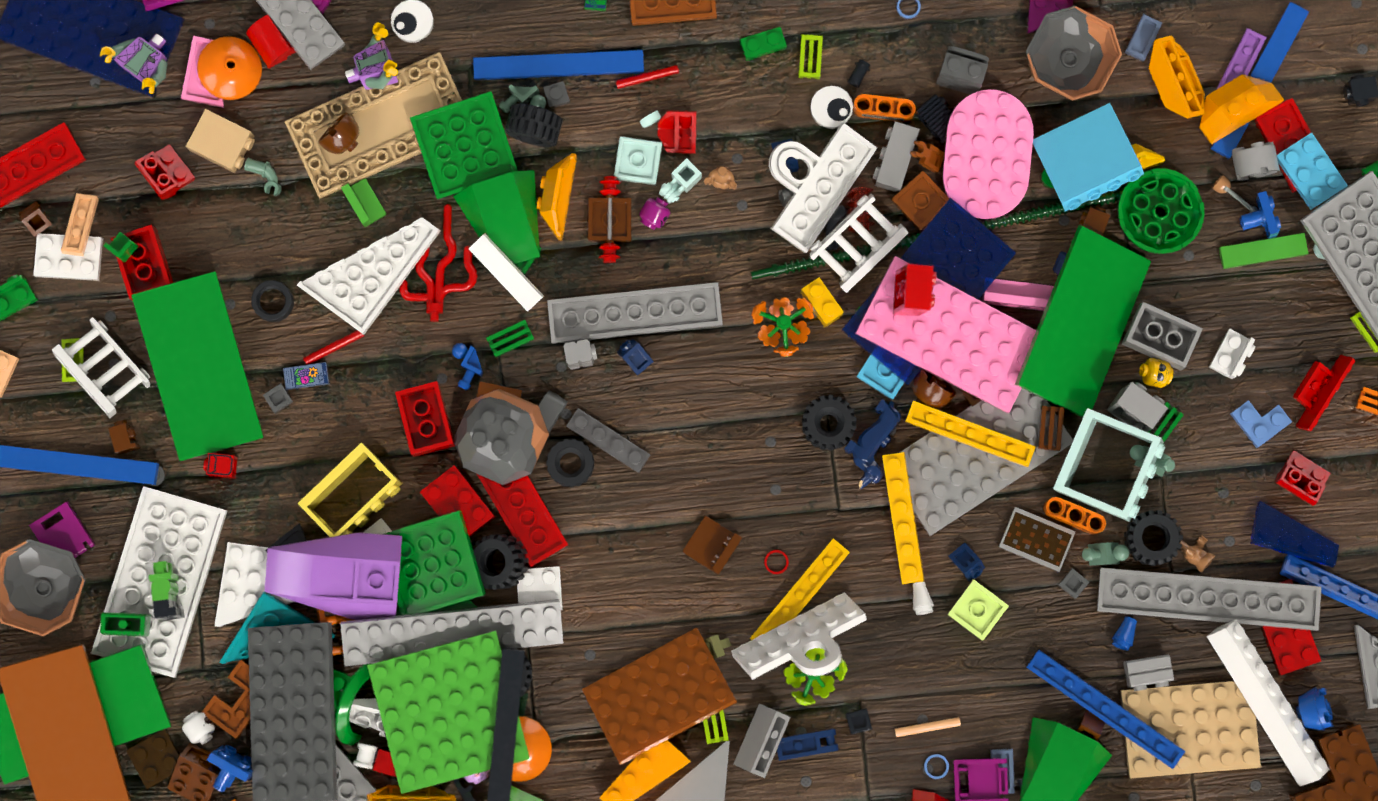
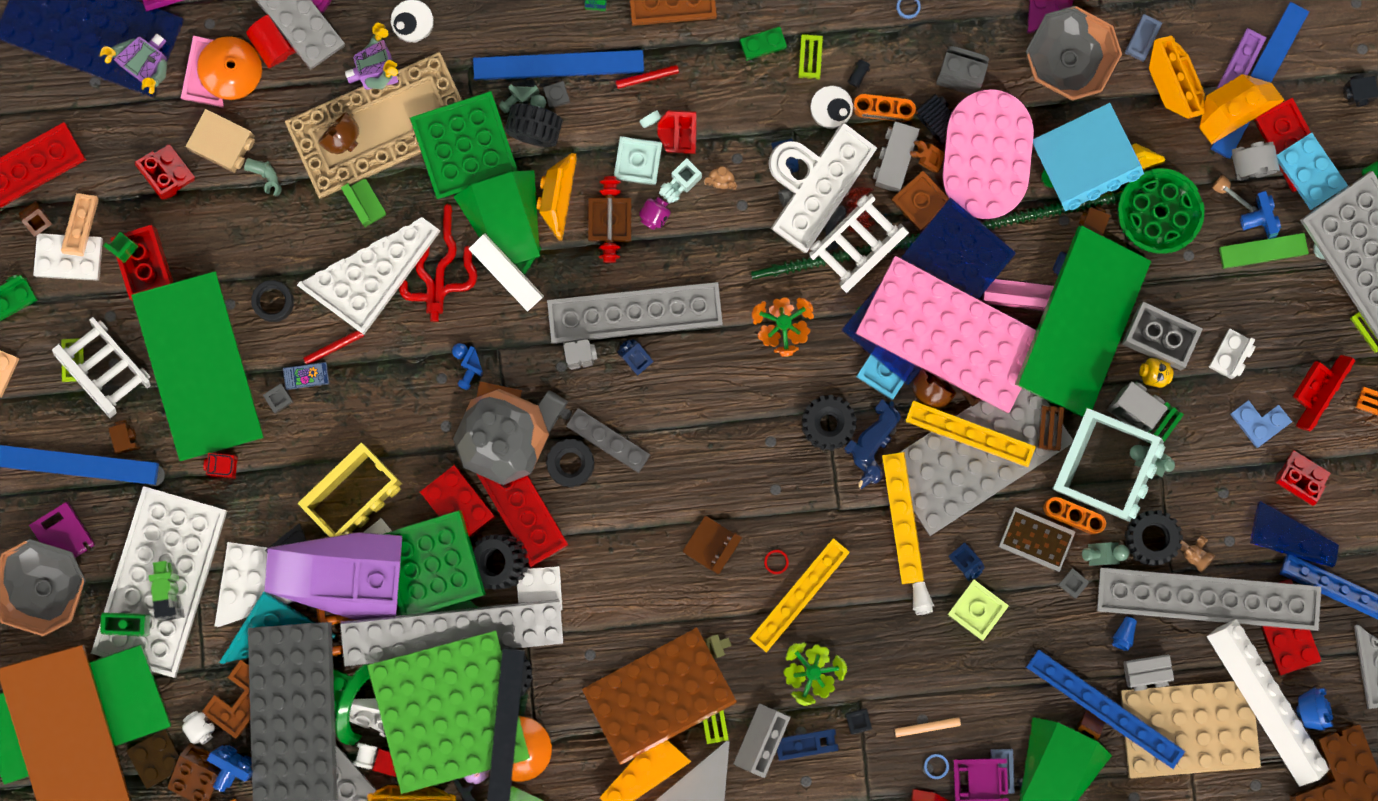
(425, 419): red brick -> none
(510, 329): green tile -> none
(800, 635): white plate -> none
(823, 302): yellow brick -> none
(914, 290): red brick -> none

